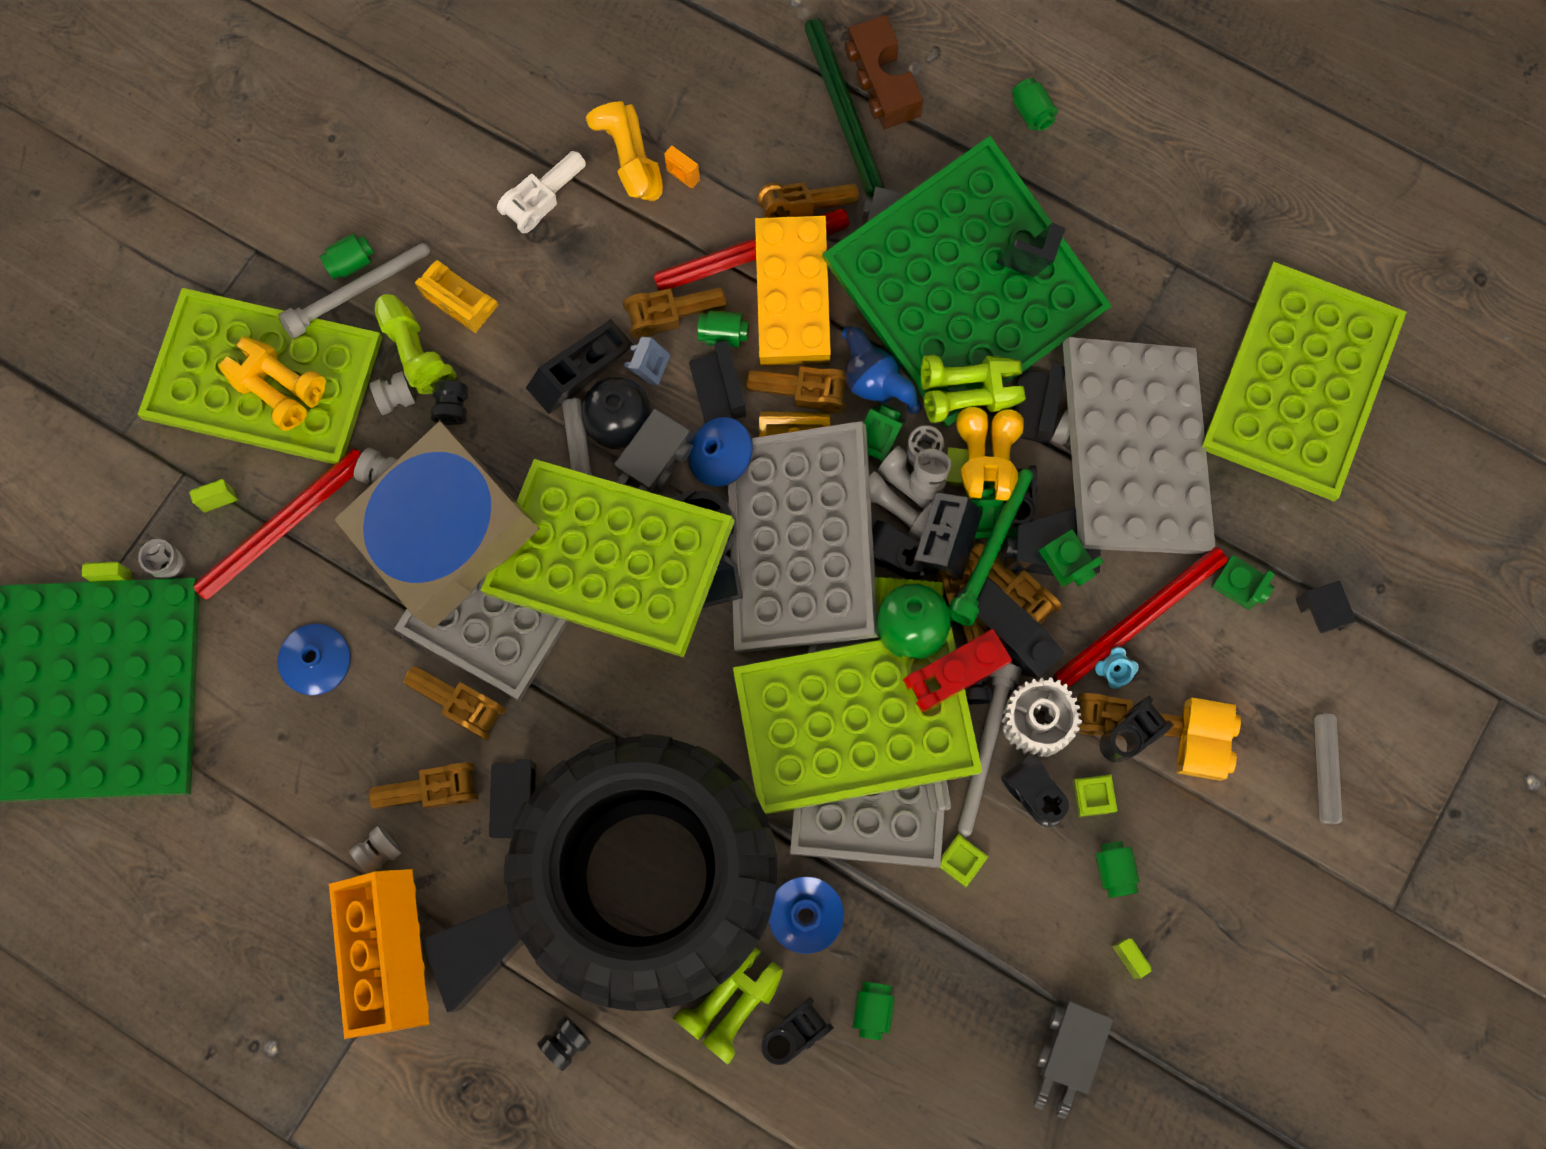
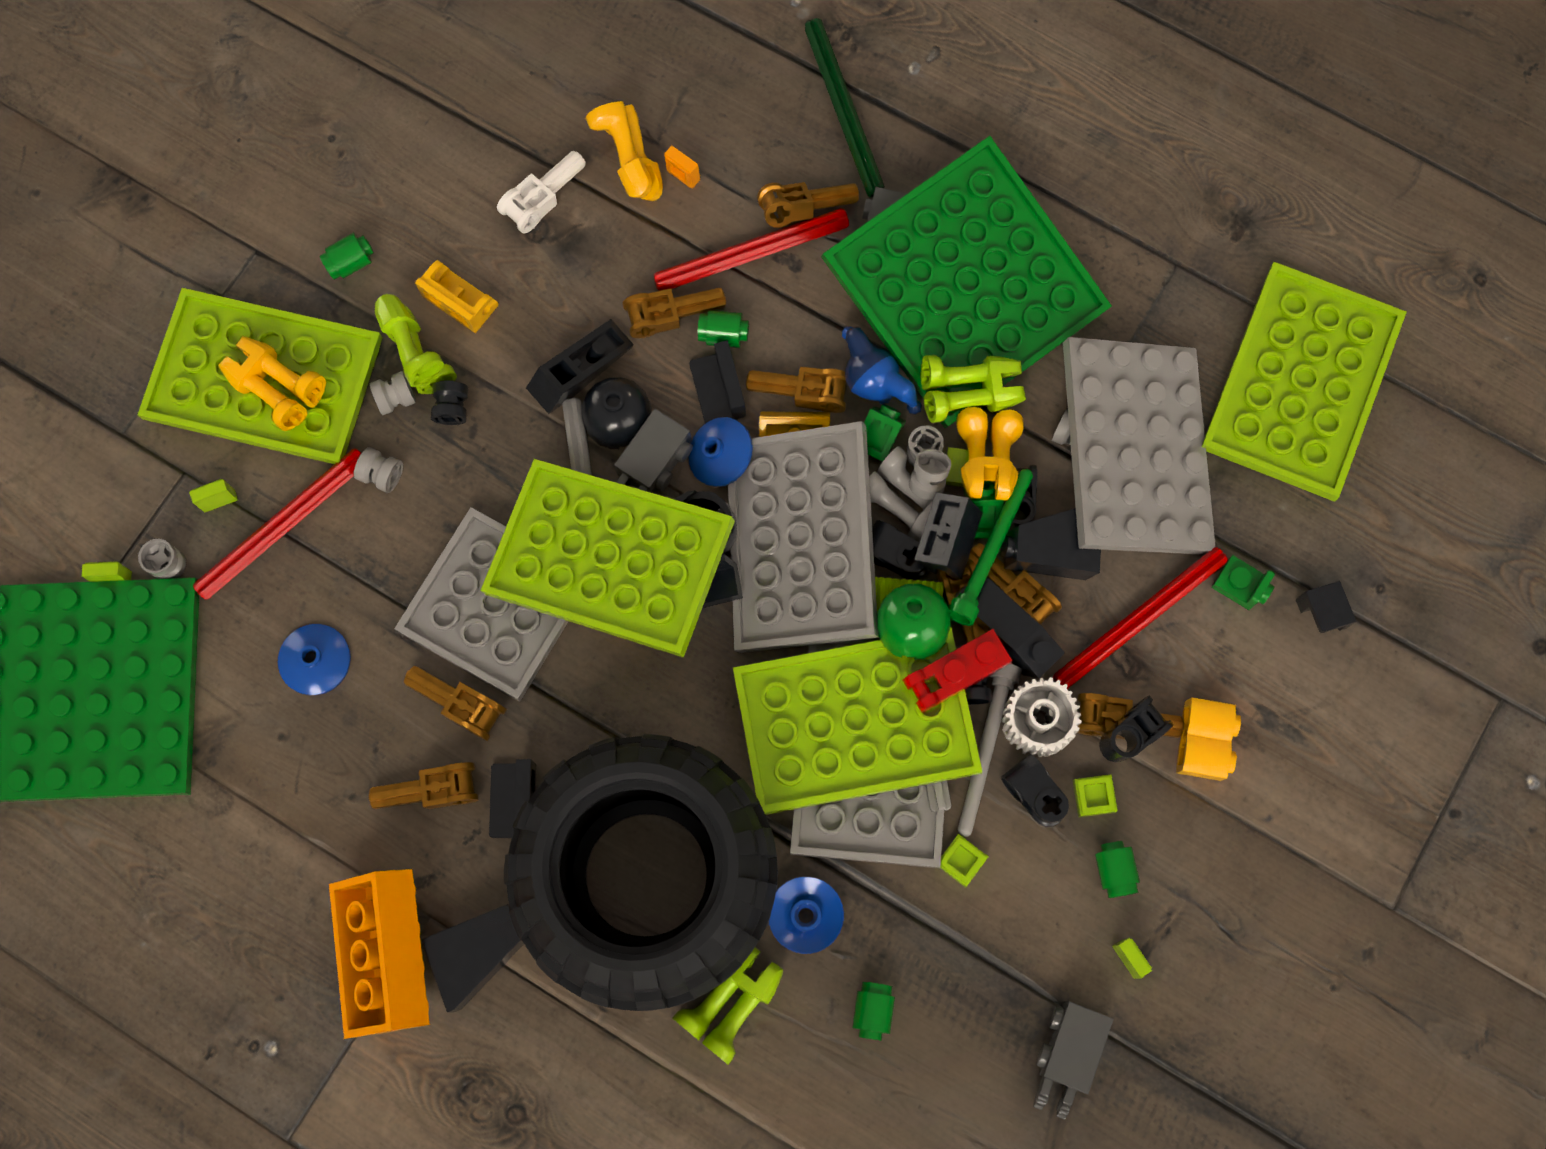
(297, 320): light grey piece -> none
(373, 859): light grey wheel -> none
(435, 525): tile -> none
(570, 1036): black wheel -> none
(648, 360): sand blue tile -> none
(792, 291): yellow brick -> none
(797, 1032): black piece -> none
(892, 97): reddish brown arch -> none
(1034, 104): green brick -> none
(1034, 257): black panel -> none
(1041, 402): black panel -> none
(1069, 560): green bracket -> none
(1123, 675): medium azure plate -> none
(1328, 769): light grey axle -> none

